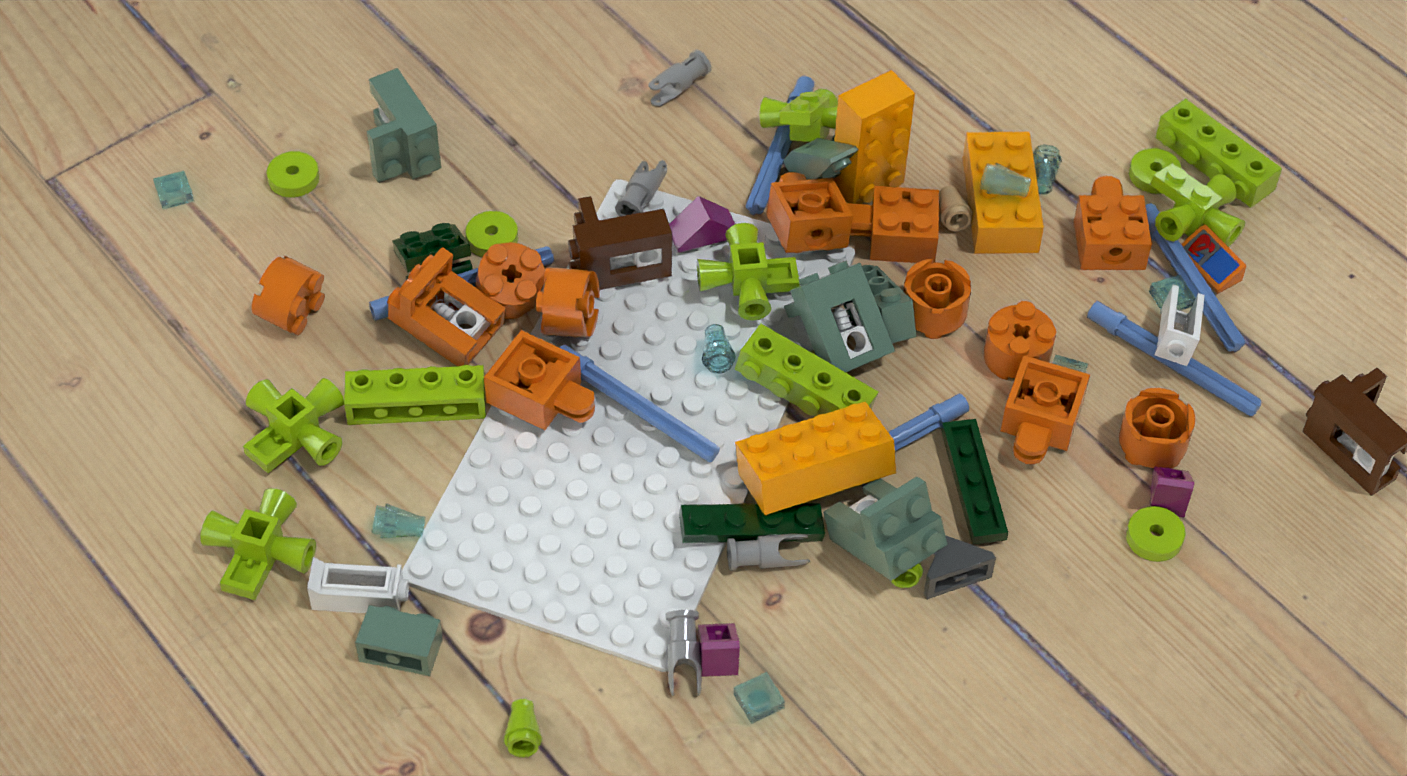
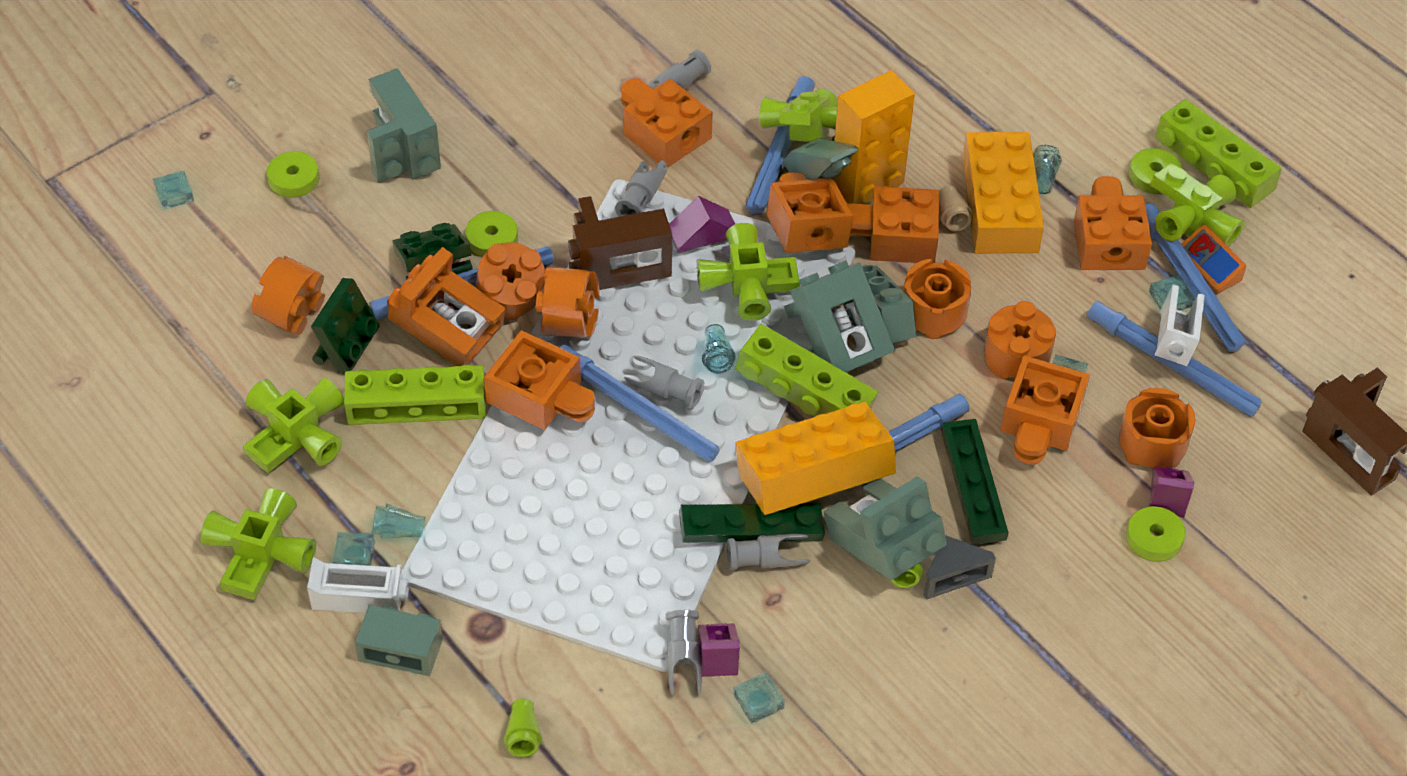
(344, 327): none -> dark green plate
(354, 548): none -> clear light blue plate
(664, 119): none -> orange brick
(669, 382): none -> light grey piece
(1003, 181): clear light blue cone -> none

